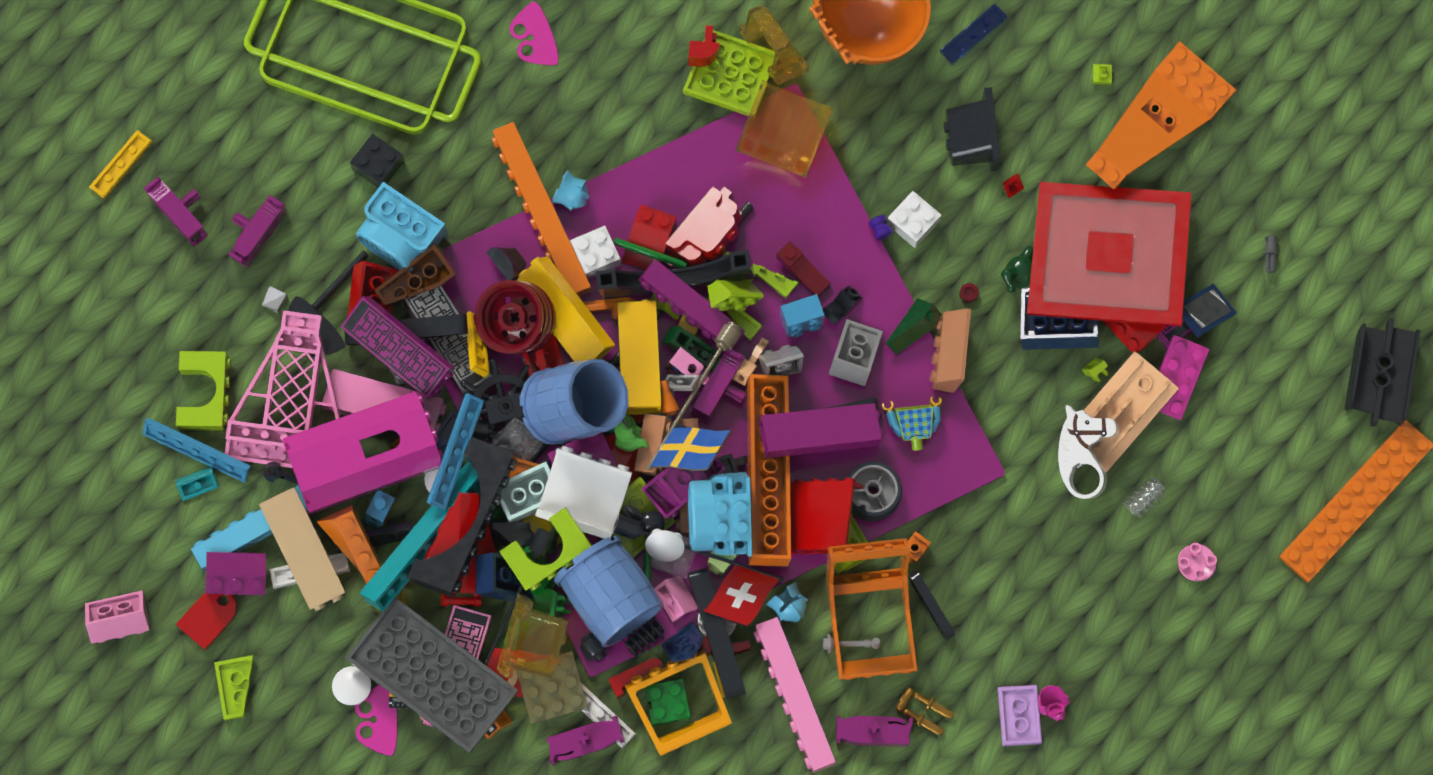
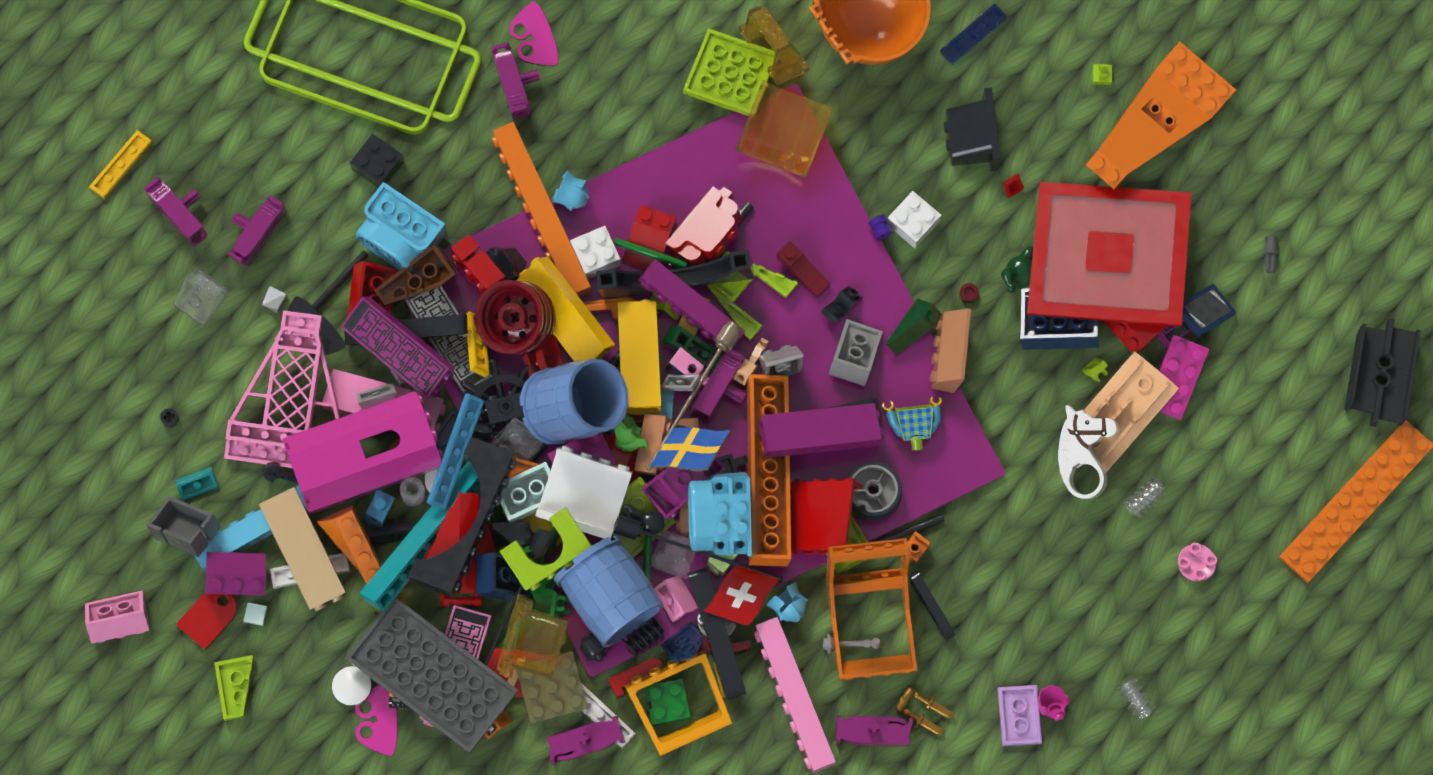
(164, 414): none -> black bush
(183, 526): none -> dark grey piece
(196, 450): dark azure tile -> none
(200, 296): none -> clear slope
(212, 415): lime arch -> none
(255, 614): none -> light aqua tile
(376, 396): none -> light grey slope
(412, 499): none -> clear piece
(476, 265): none -> red piece
(512, 81): none -> magenta piece
(665, 545): white dish -> none
(668, 403): orange cone -> none
(706, 52): red brick -> none
(733, 295): lime slope -> none
(802, 316): dark azure brick -> none
(910, 530): none -> black bar
(1136, 699): none -> clear piece

